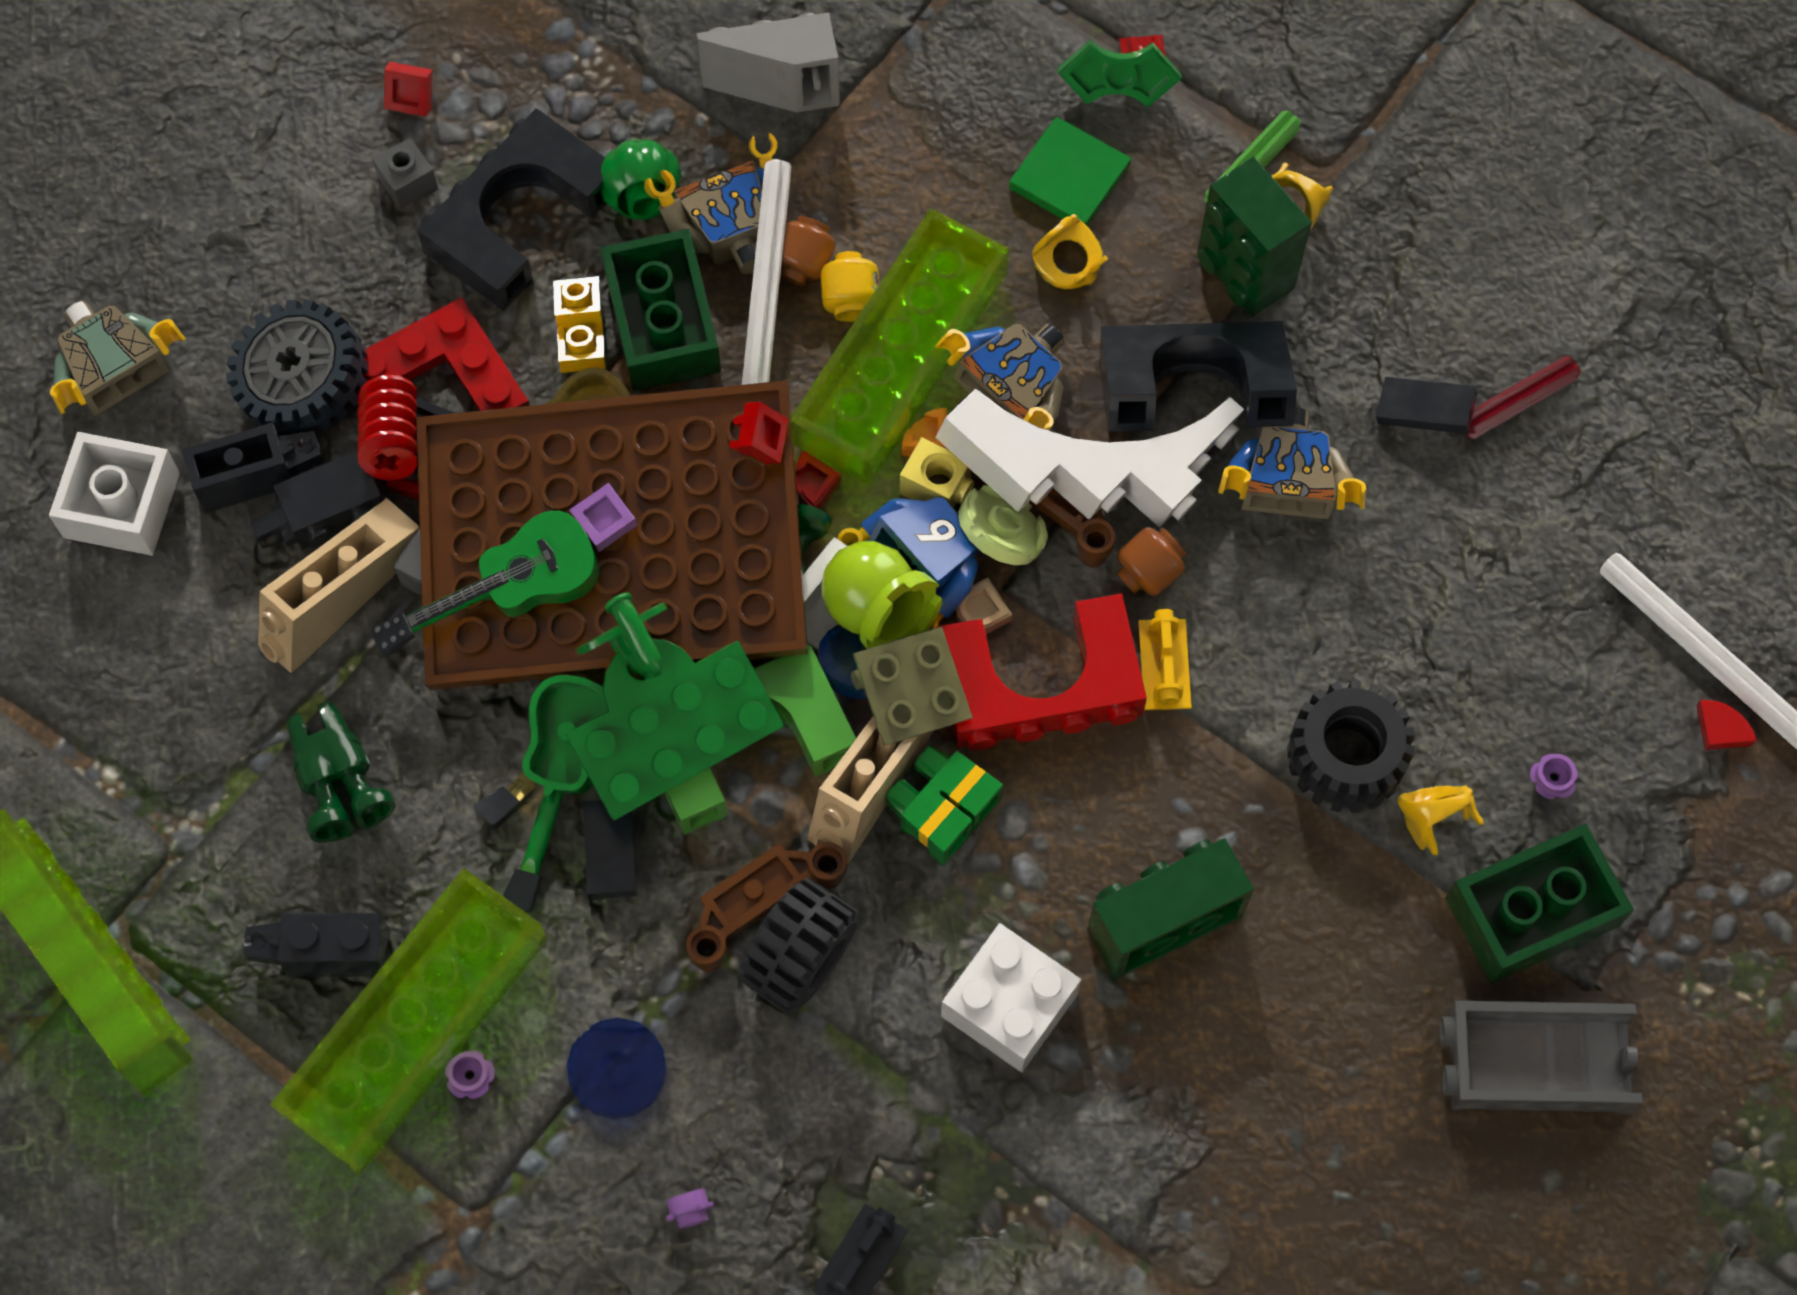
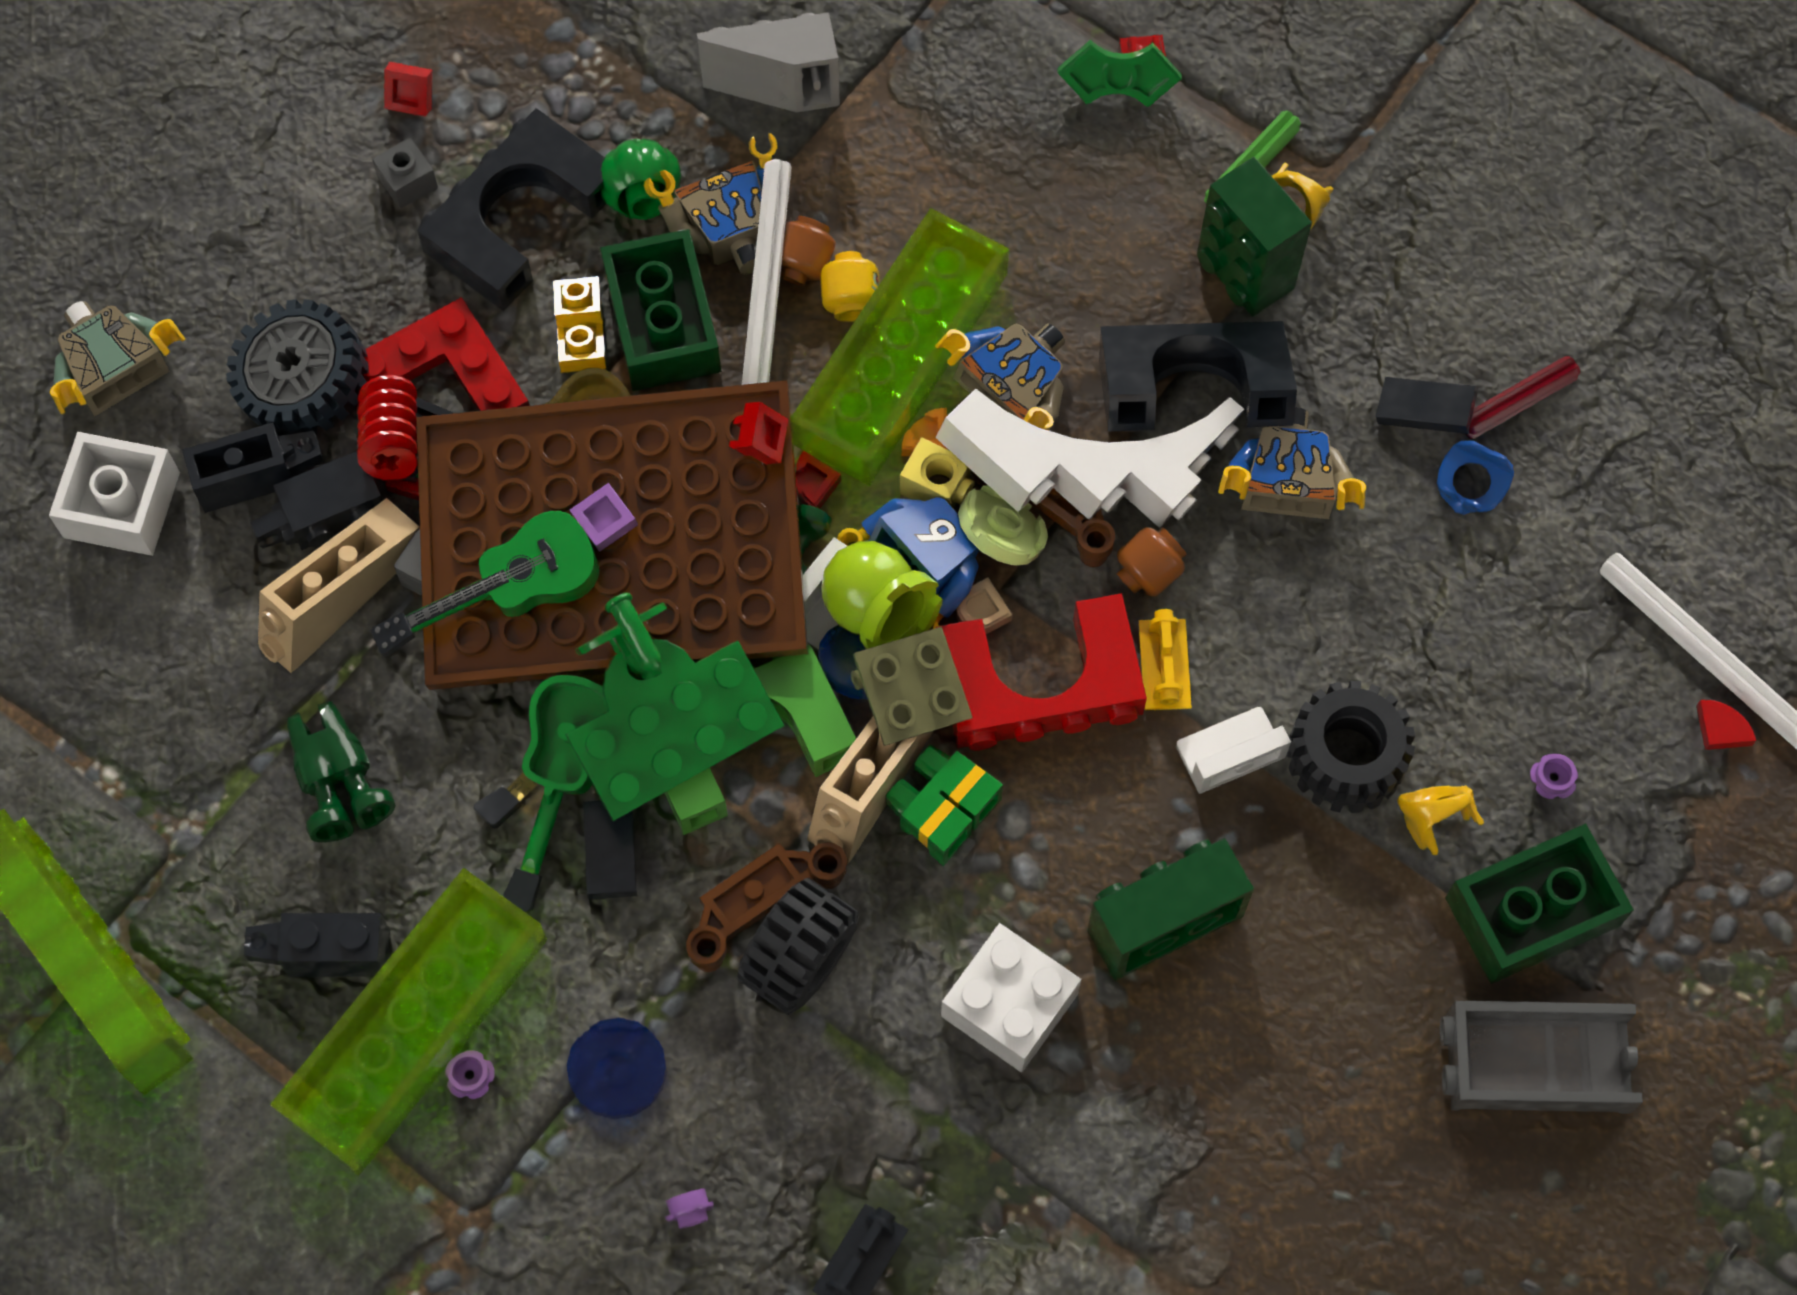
(1069, 172): green tile -> none
(1075, 230): yellow piece -> none
(1232, 749): none -> white panel
(1497, 466): none -> blue piece

